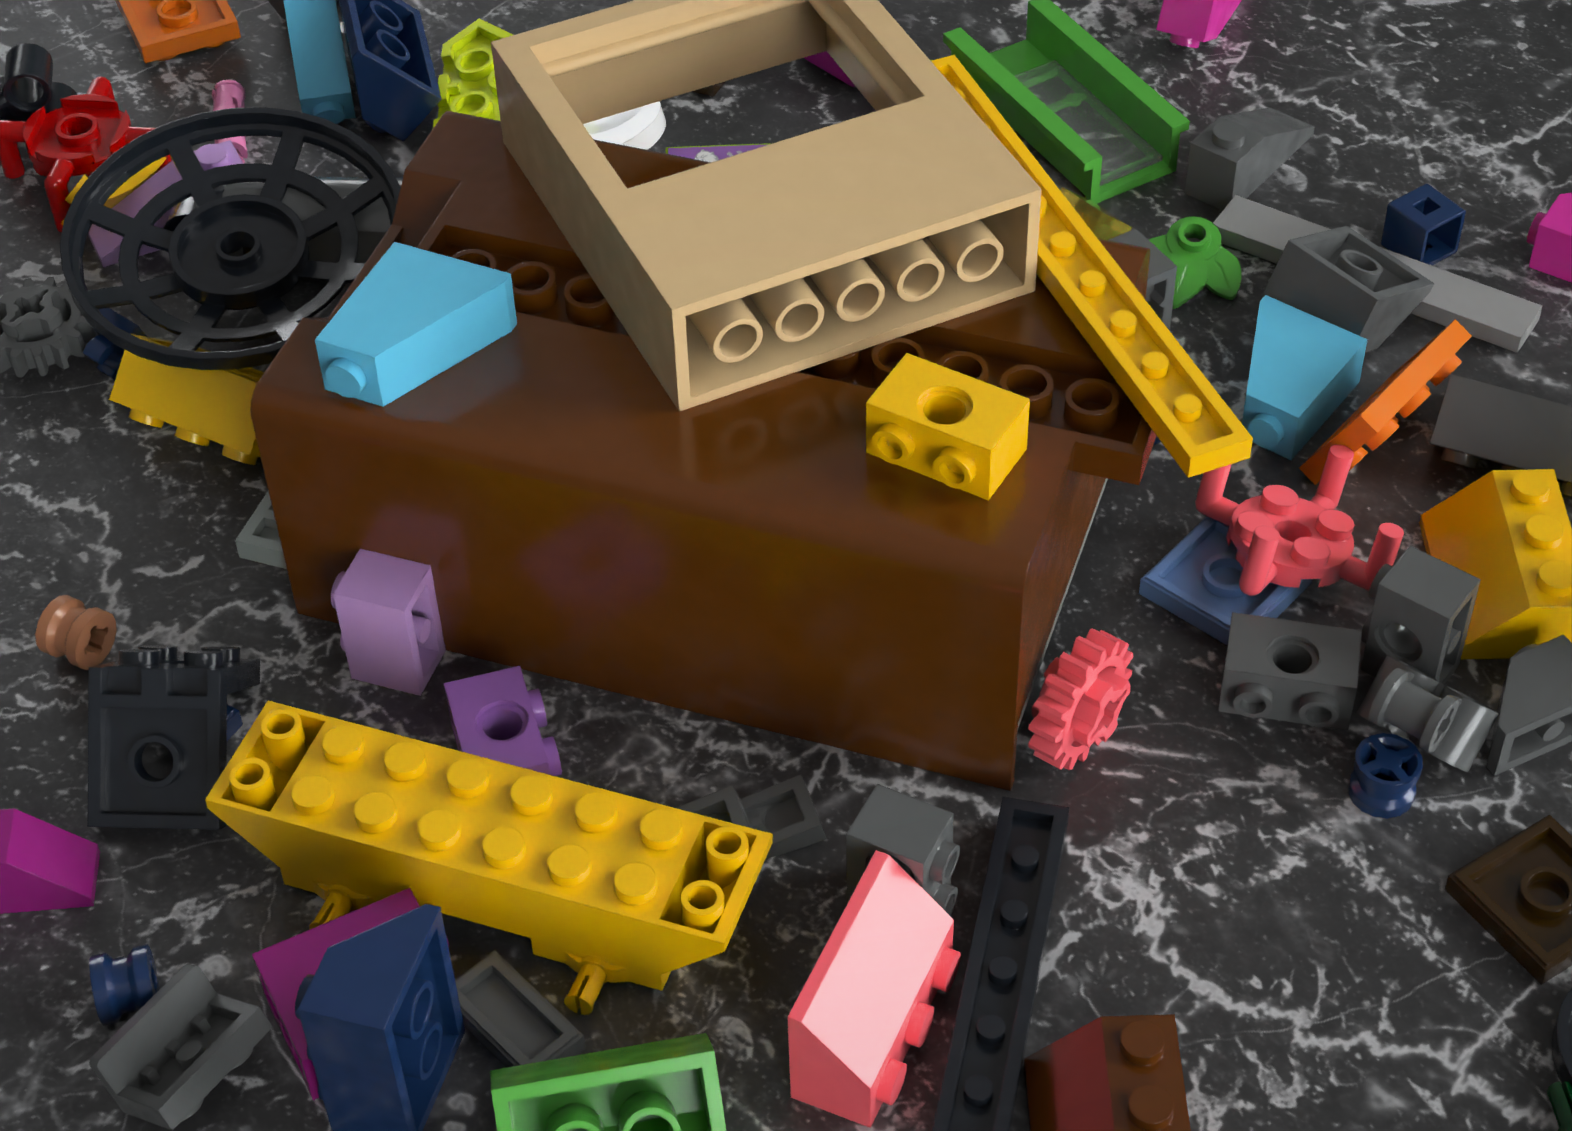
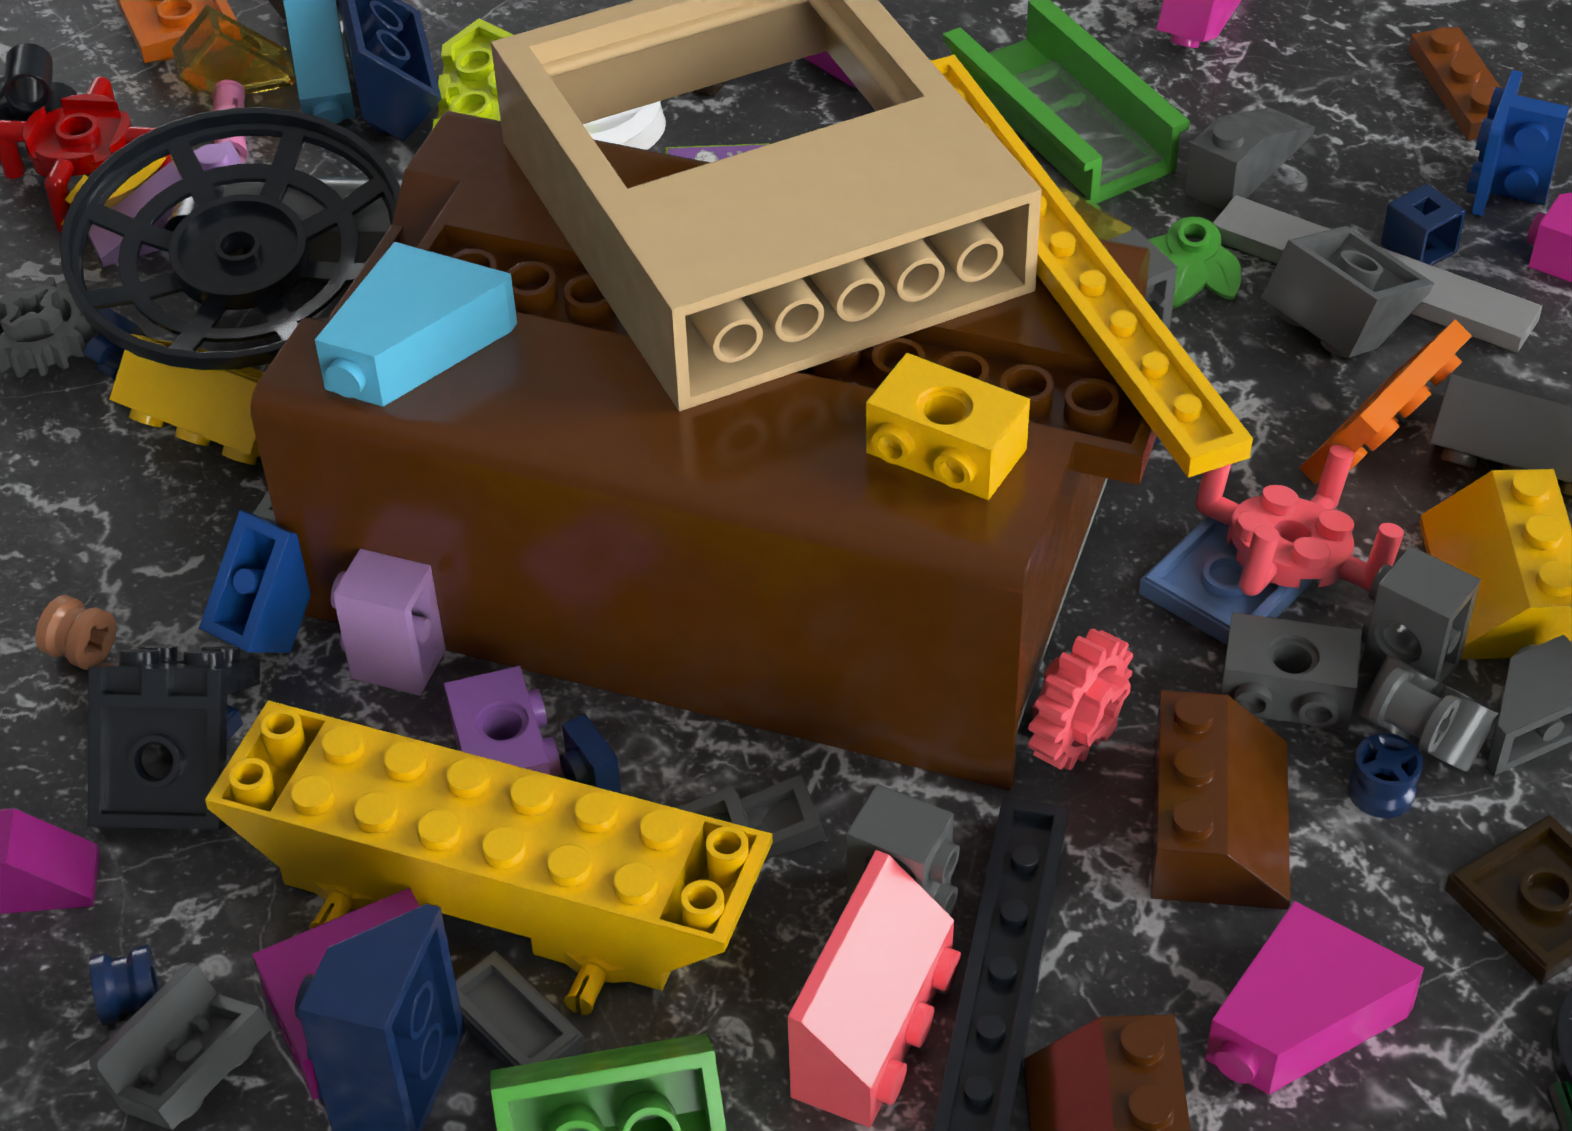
(224, 49): none -> clear yellow slope
(258, 588): none -> blue slope
(588, 756): none -> dark blue plate
(1218, 804): none -> reddish brown slope
(1297, 376): medium azure slope -> none
(1308, 1001): none -> dark pink slope
(1455, 75): none -> dark orange plate
(1516, 147): none -> blue bracket

